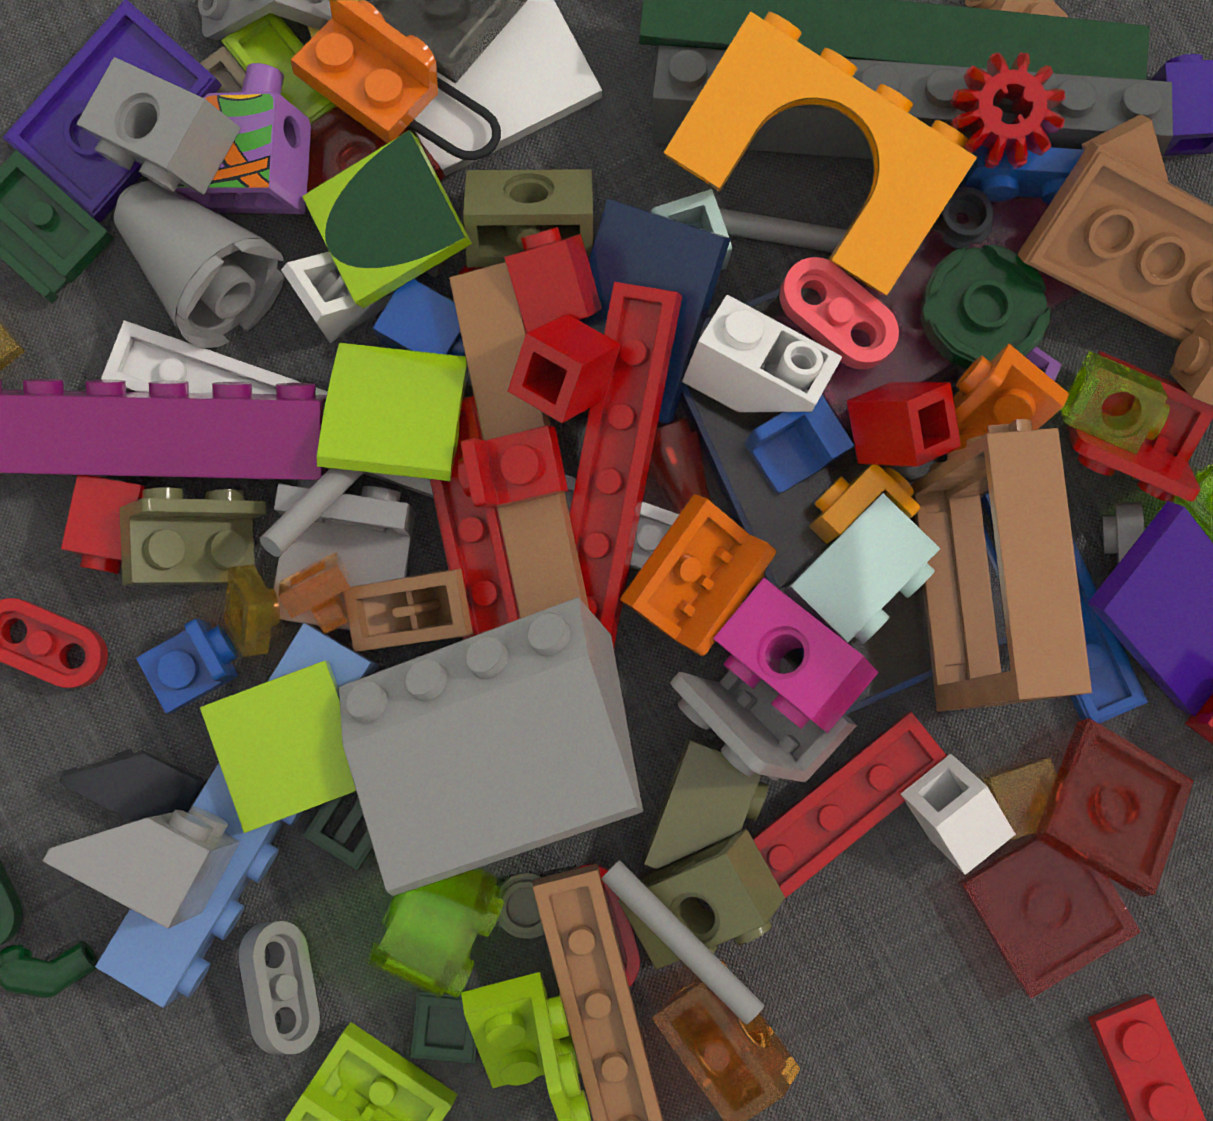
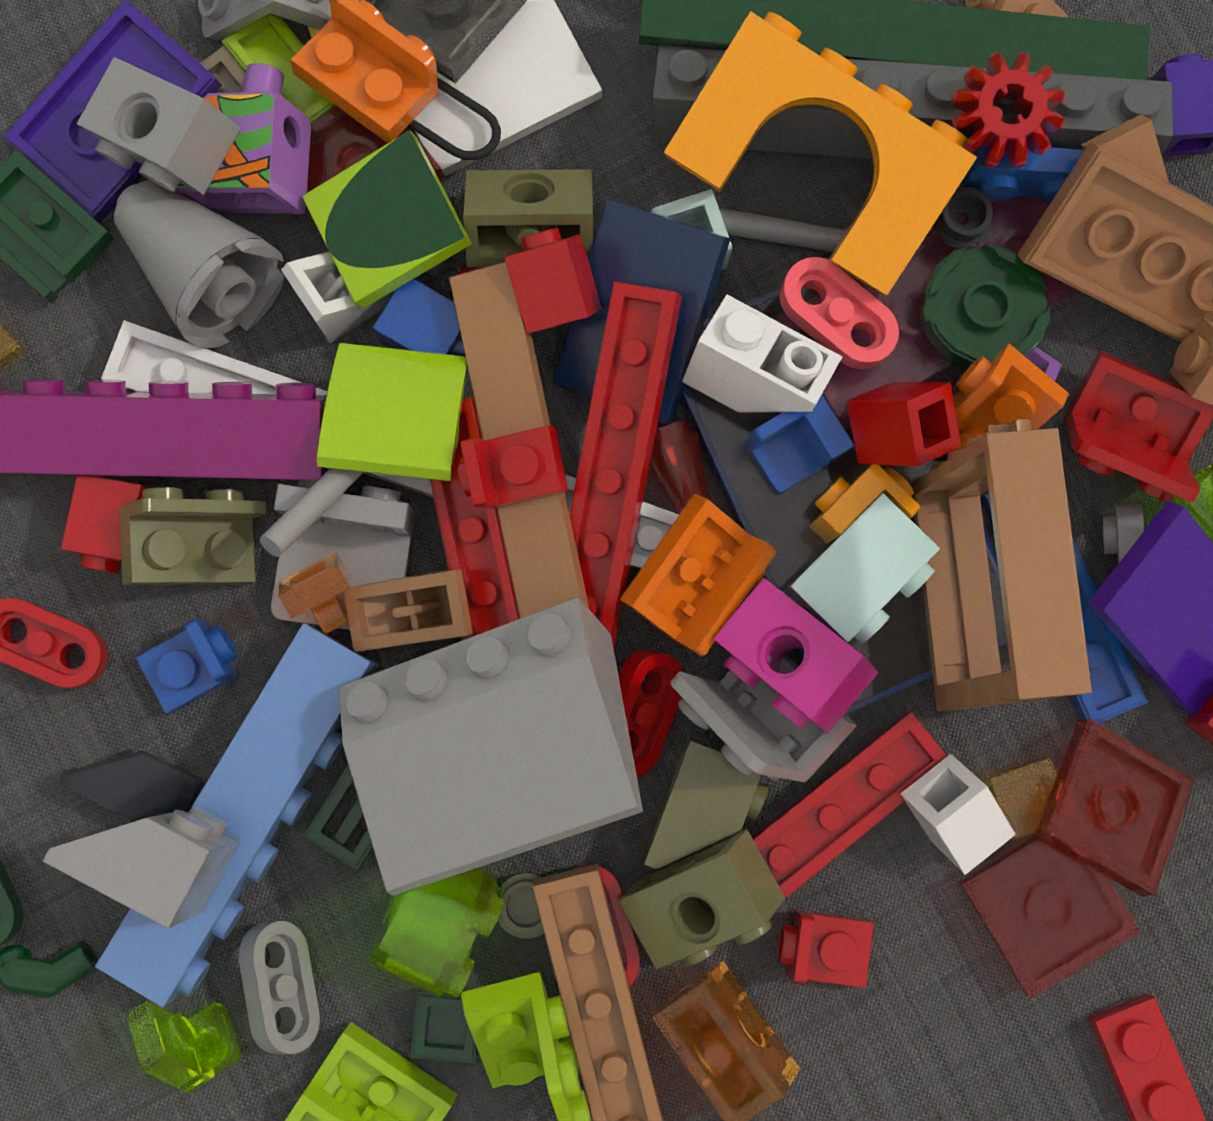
(181, 1048): none -> clear neon green bracket
(250, 610): clear yellow plate -> none
(281, 745): lime tile -> none
(563, 367): red brick -> none
(649, 709): none -> red plate
(683, 943): light grey bar -> none
(826, 948): none -> red bracket
(1095, 383): clear neon green brick -> none

